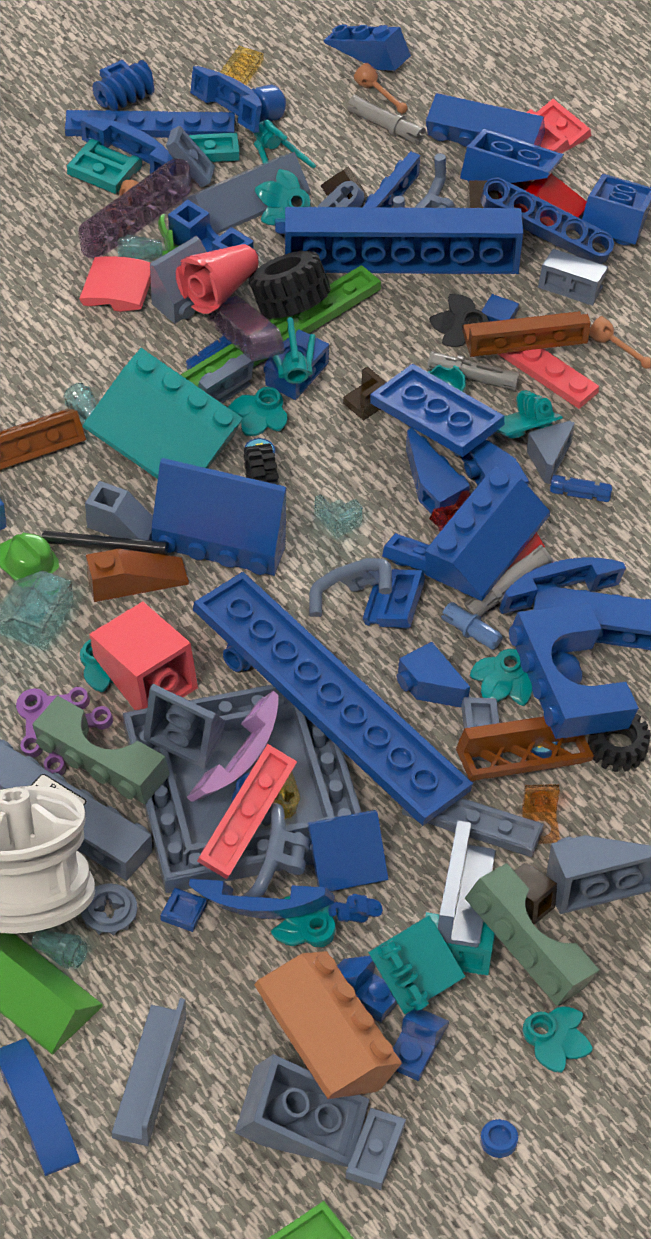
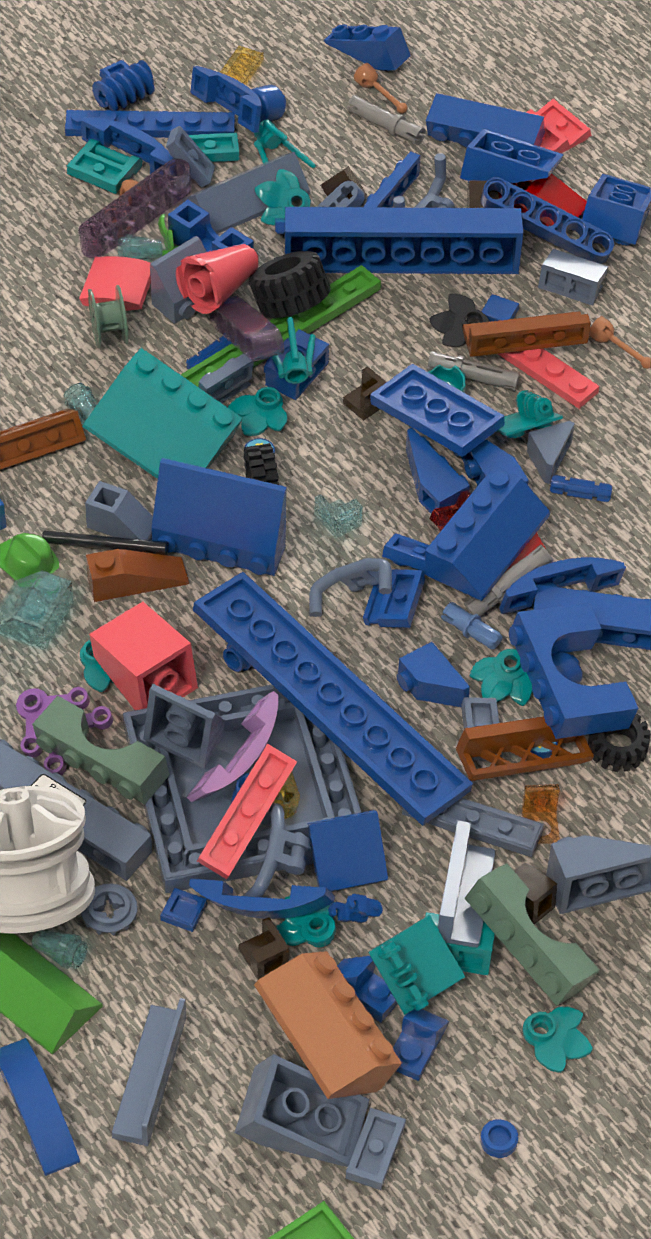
(108, 316): none -> sand green piece
(265, 950): none -> dark brown panel

